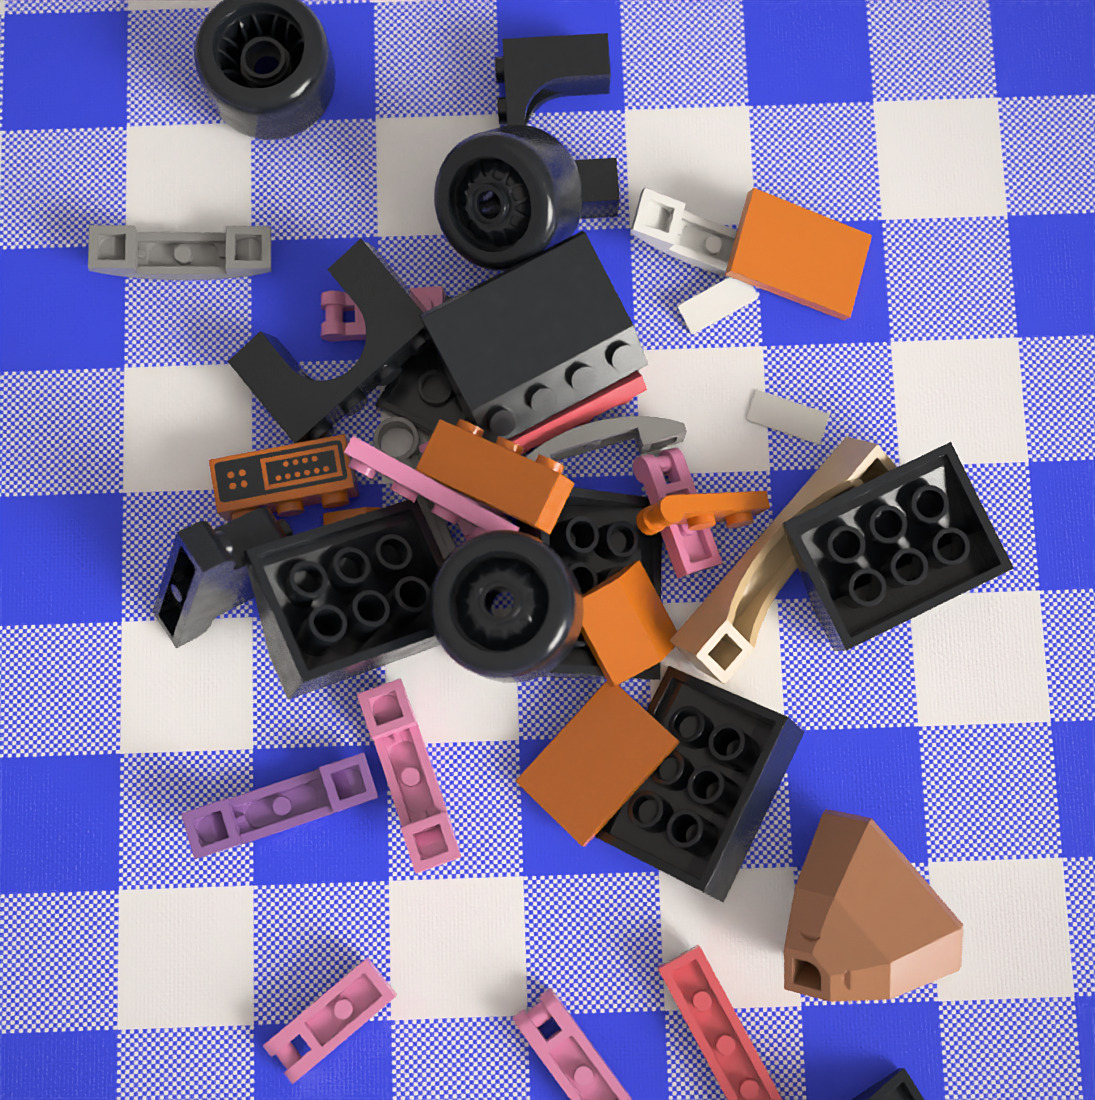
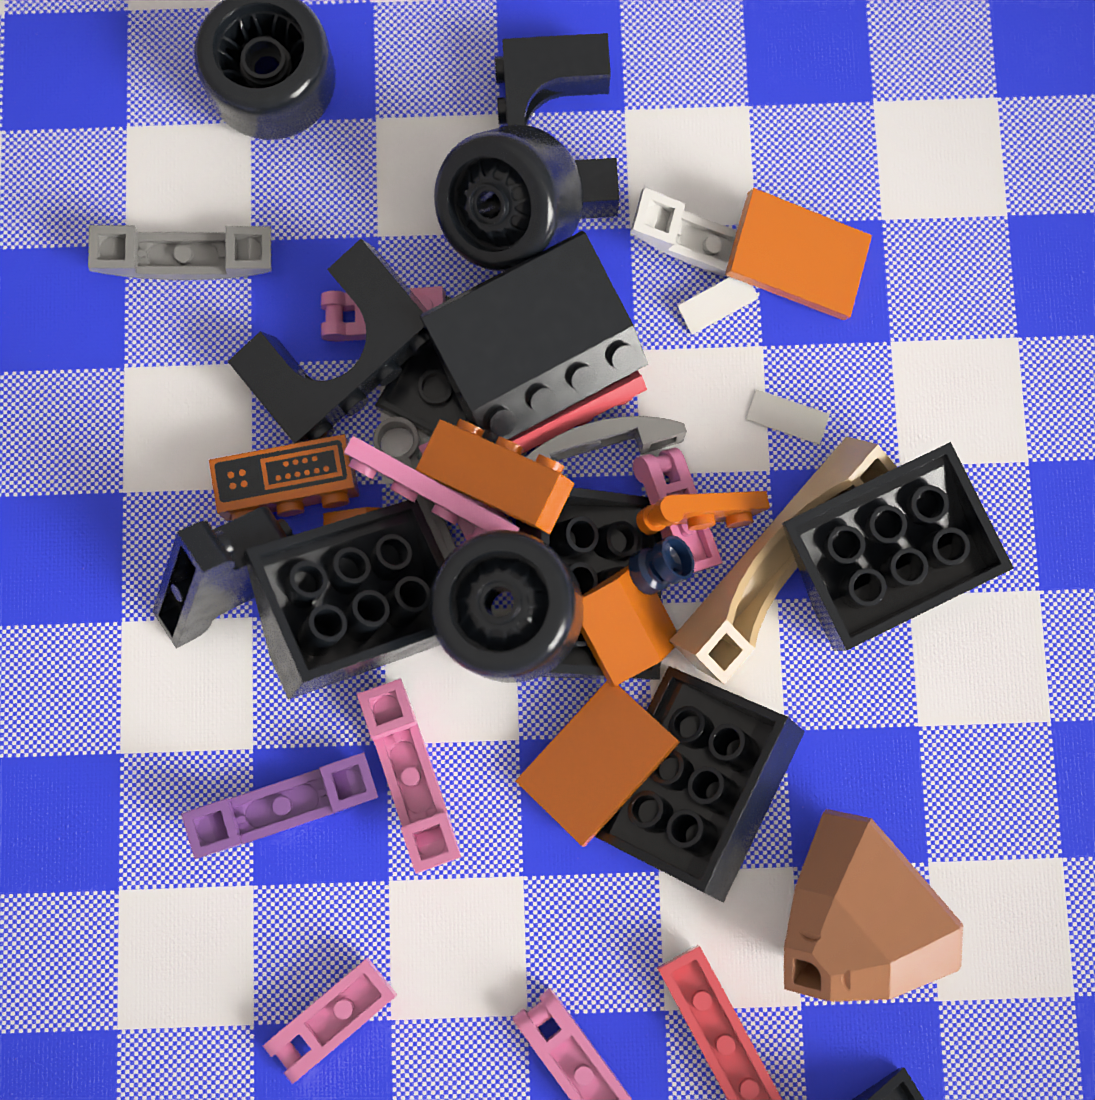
(663, 564): none -> dark blue wheel

